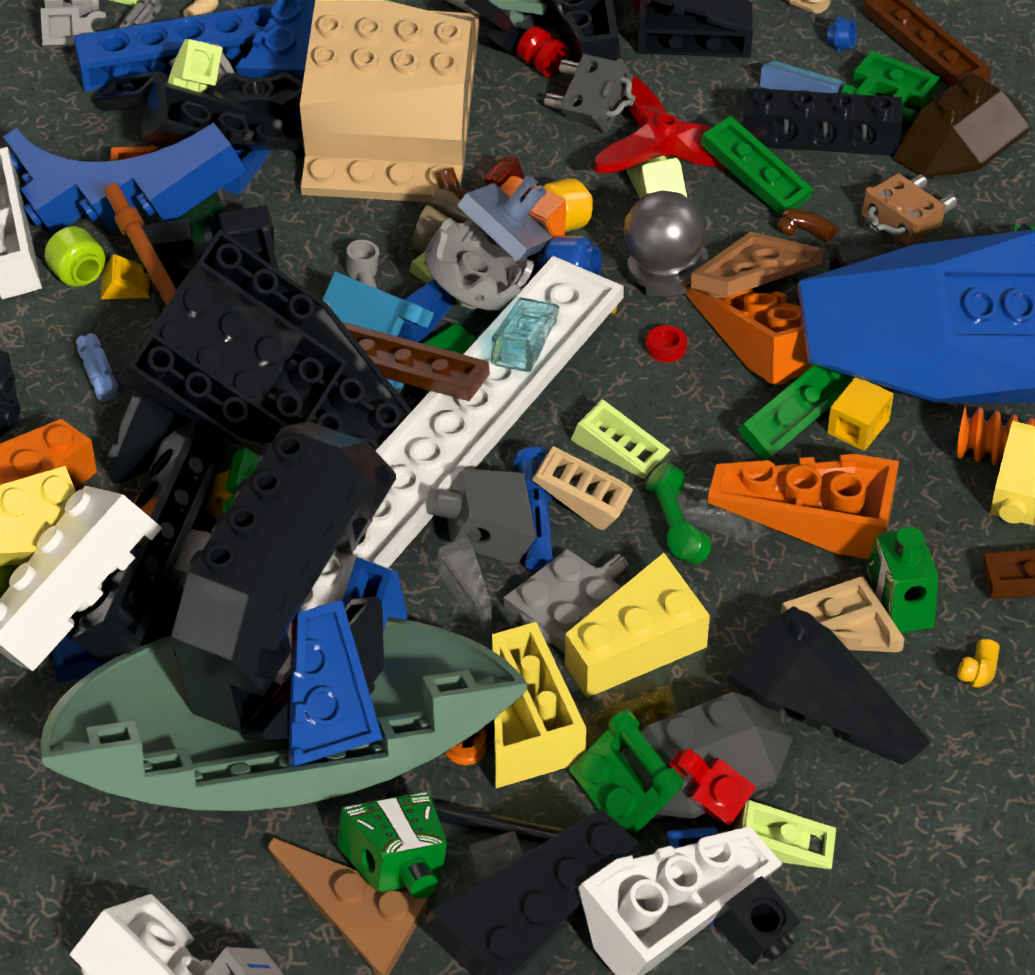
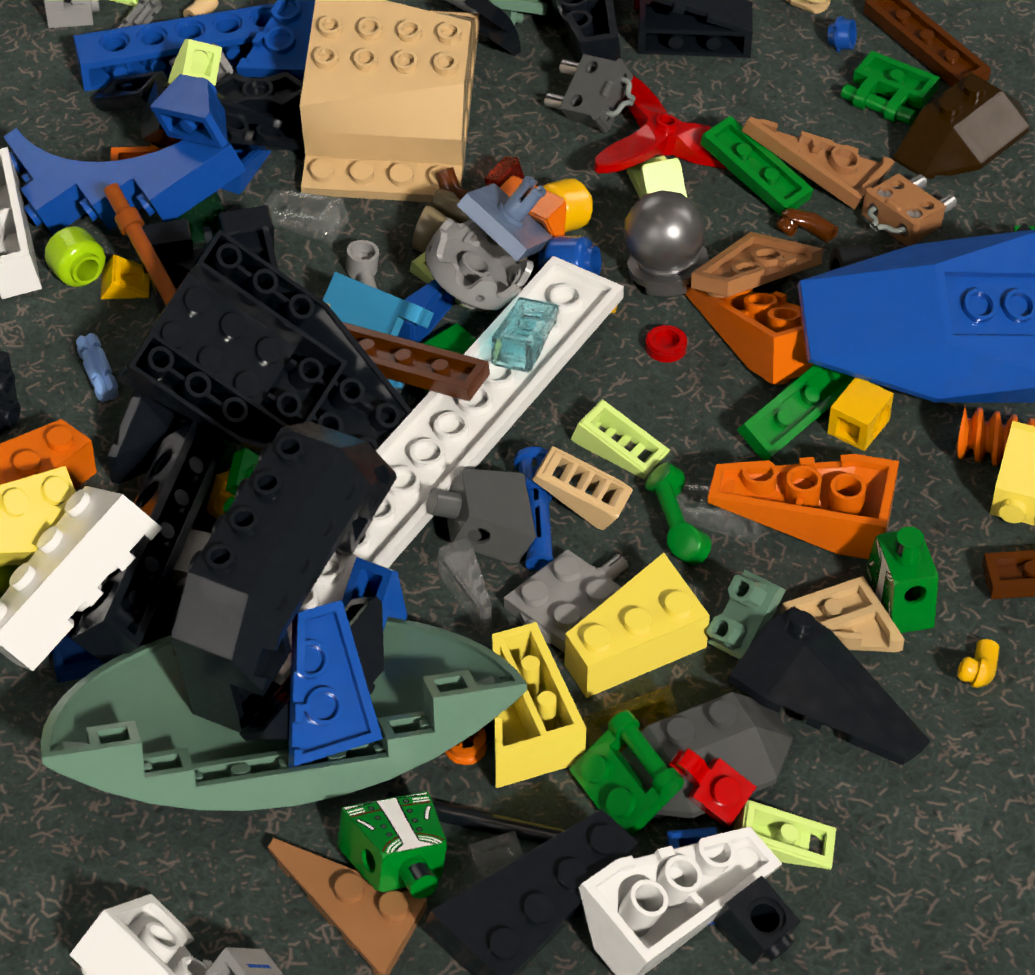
(63, 23): light grey plate -> none
(192, 112): none -> blue slope
(324, 226): none -> clear slope
(543, 51): red wheel -> none
(746, 613): none -> sand green hips
(787, 77): medium blue slope -> none
(820, 159): none -> medium nougat wing
(824, 121): black brick -> none

